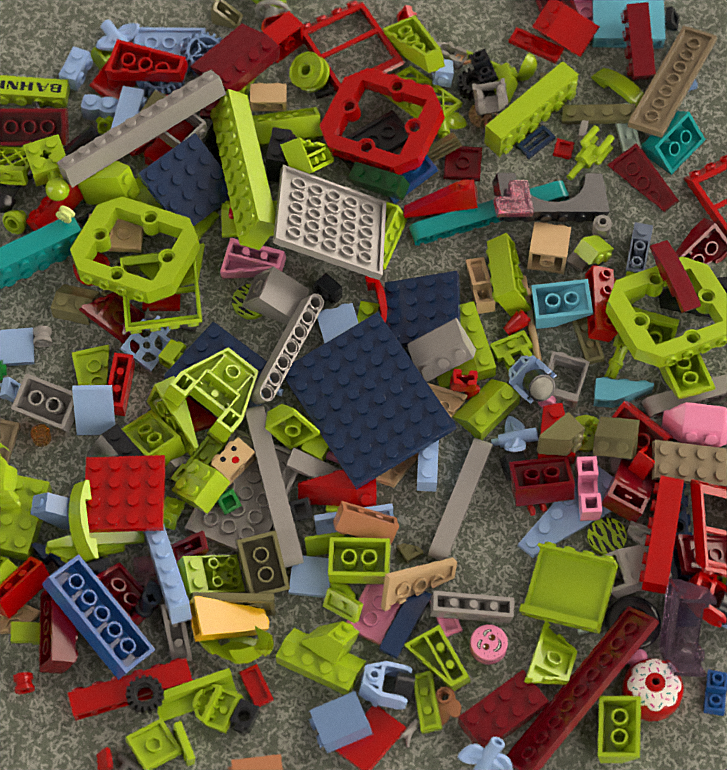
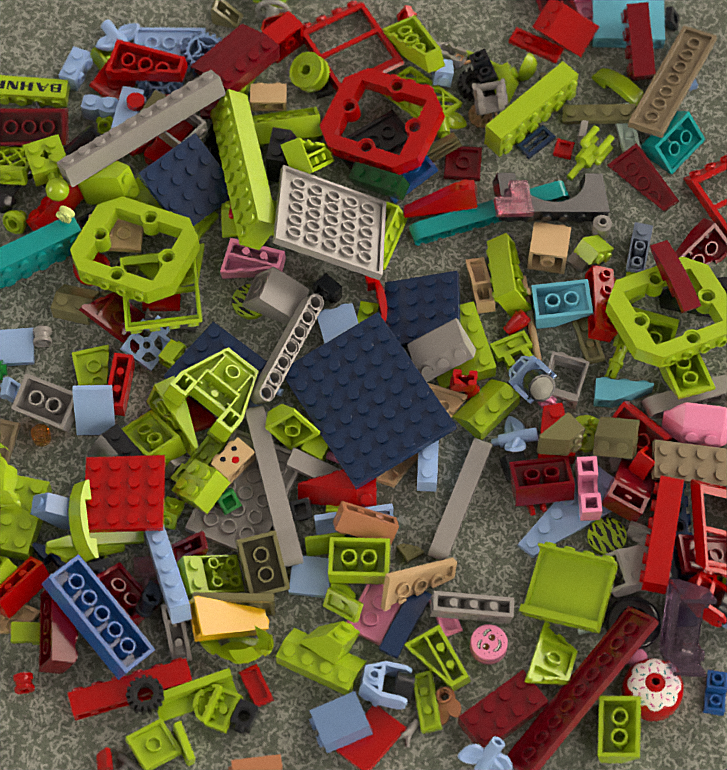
(135, 101): none -> red tile

